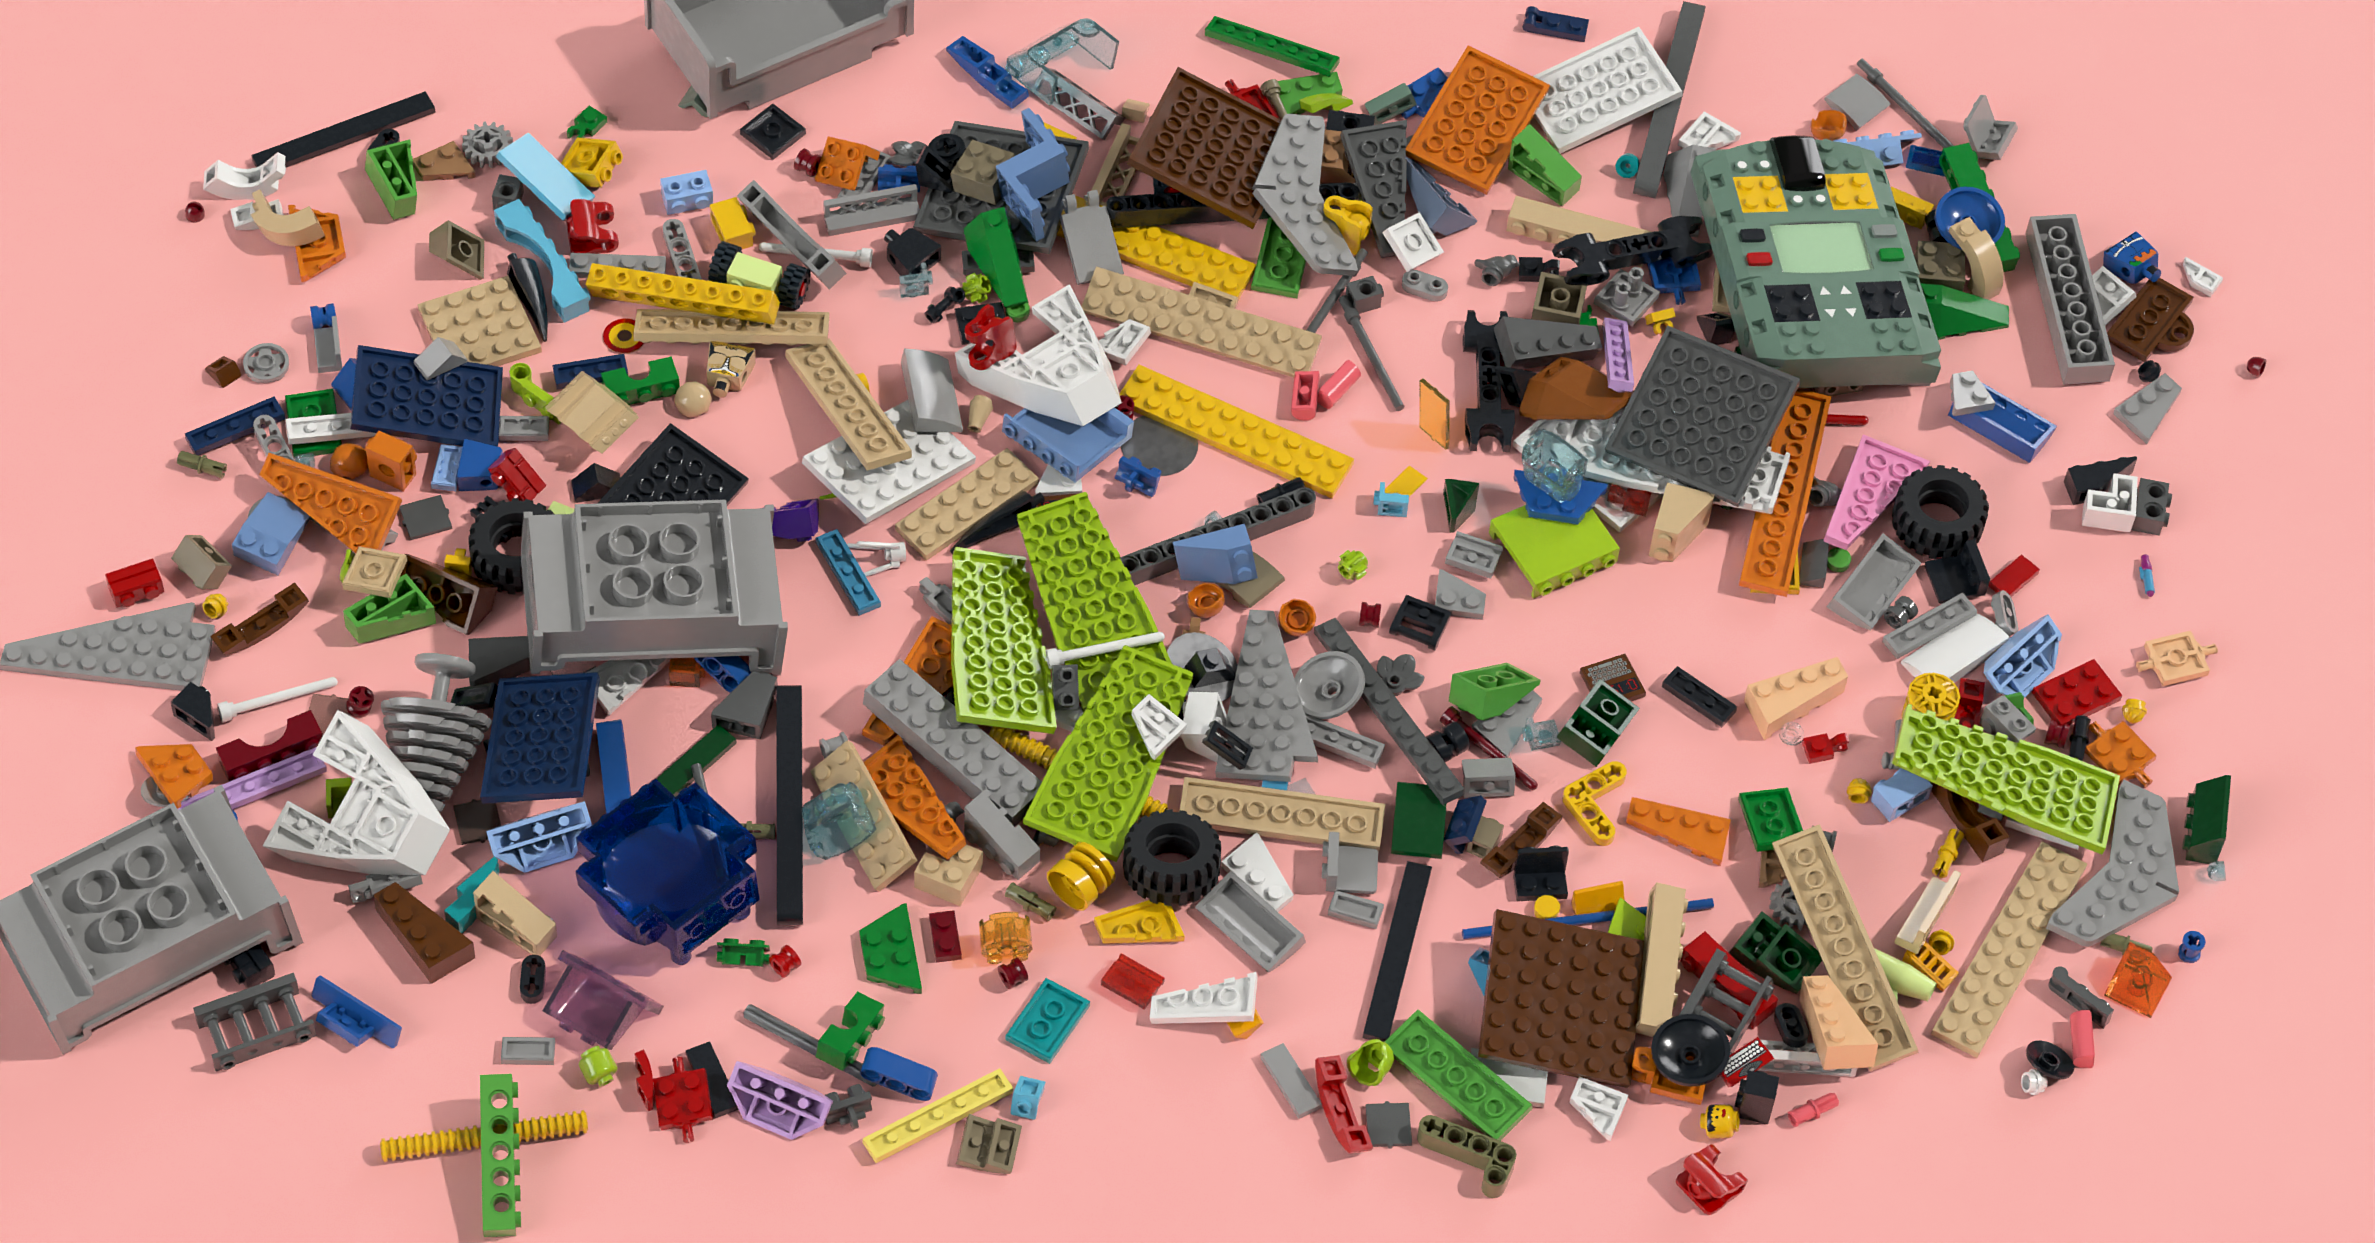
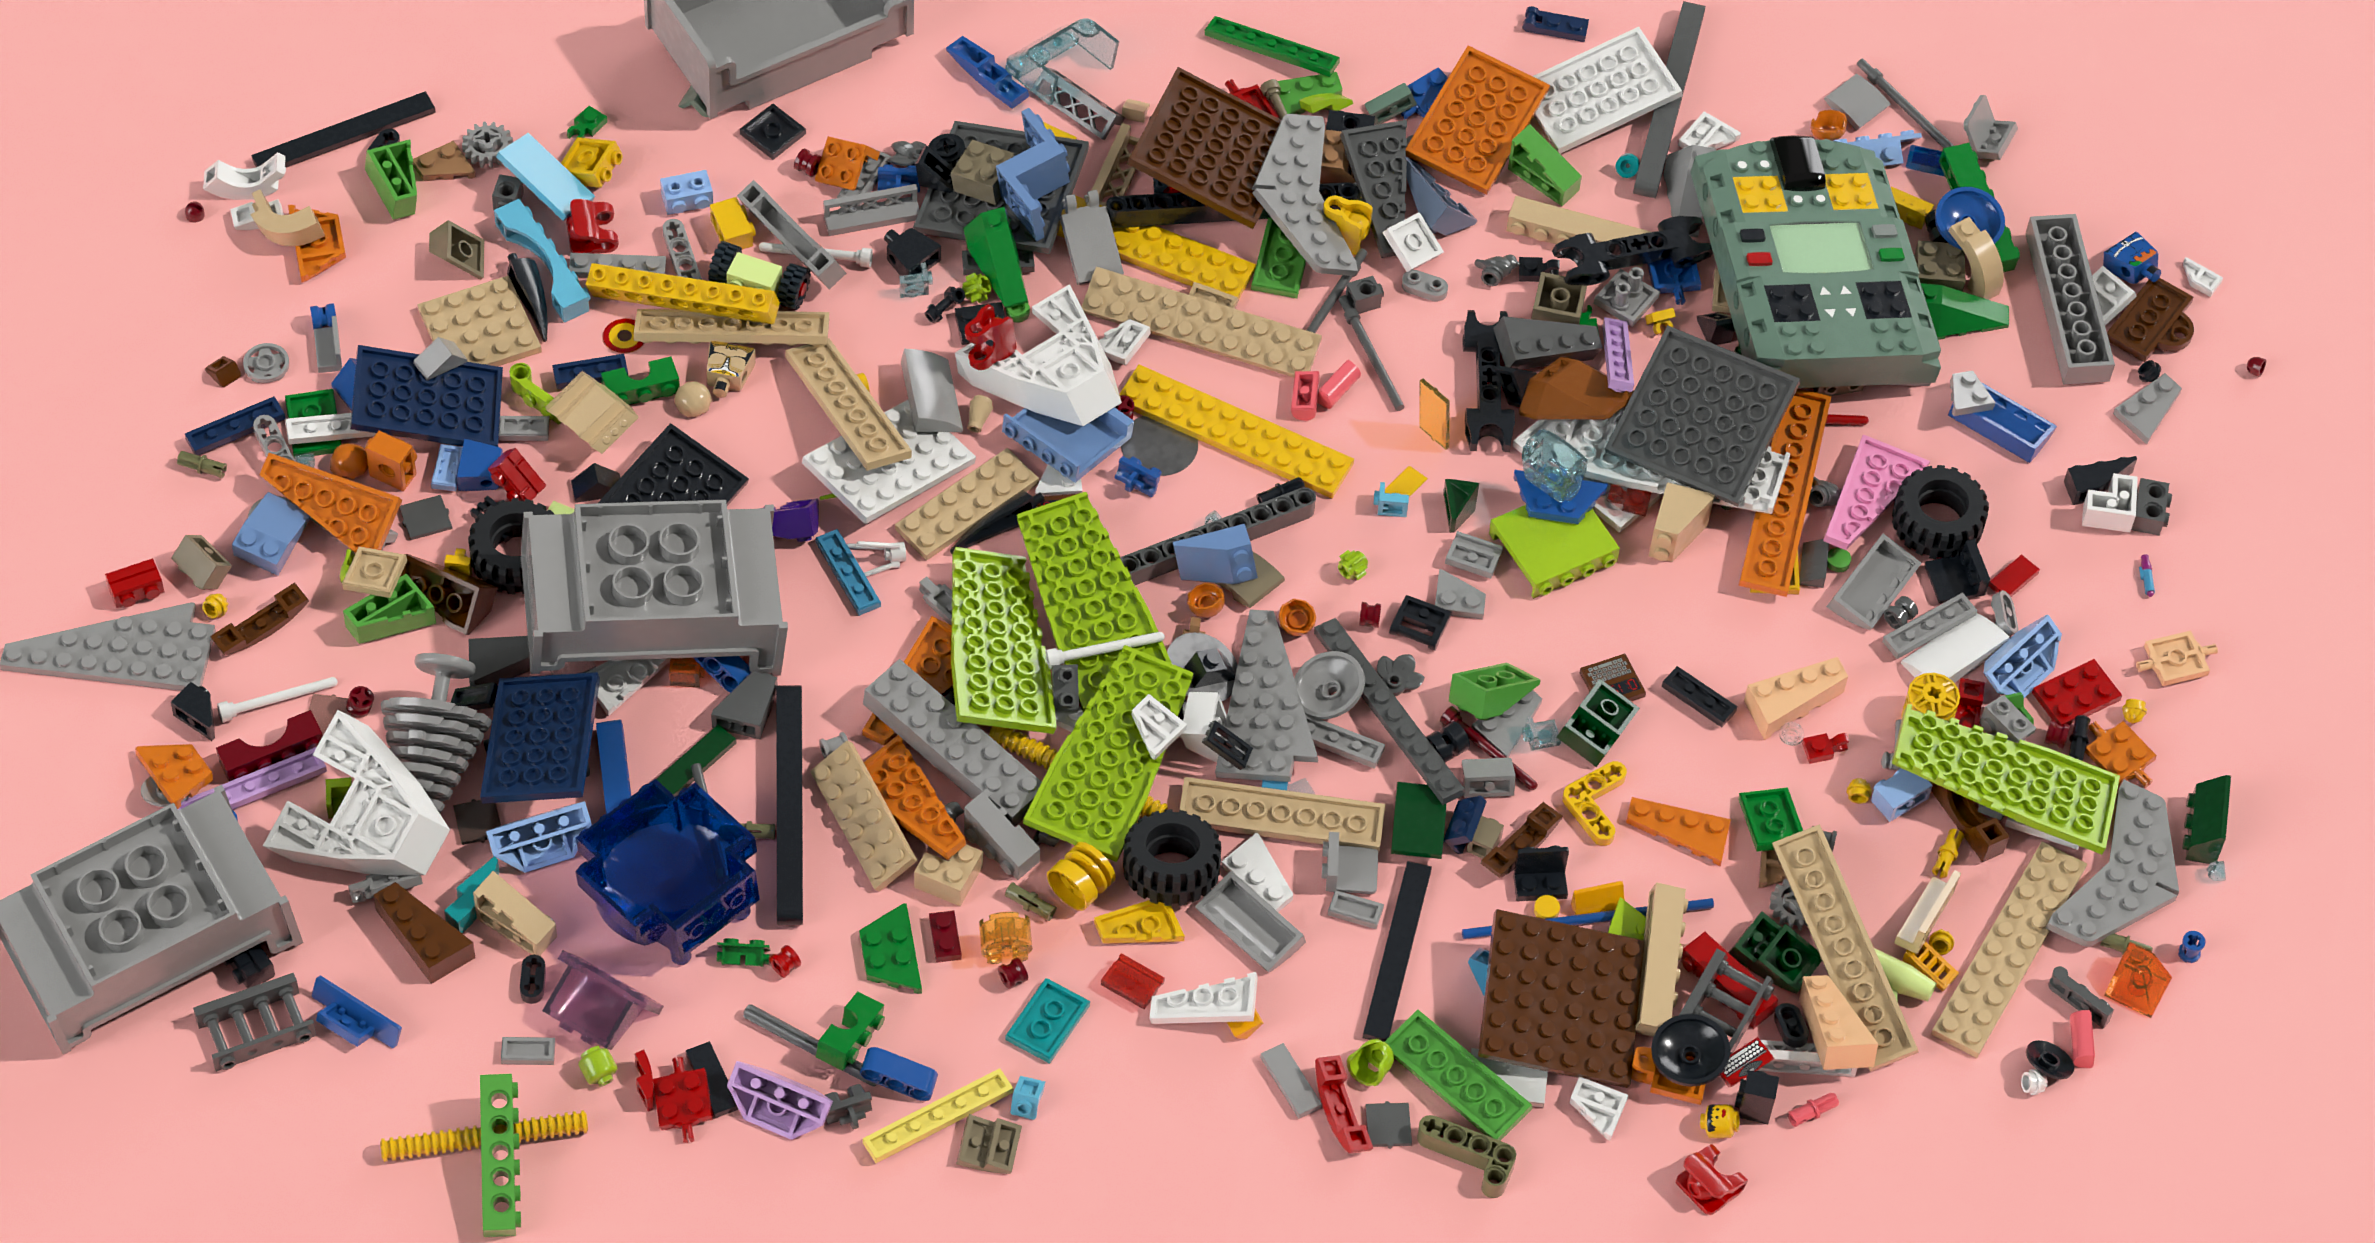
(837, 821): clear light blue piece -> none

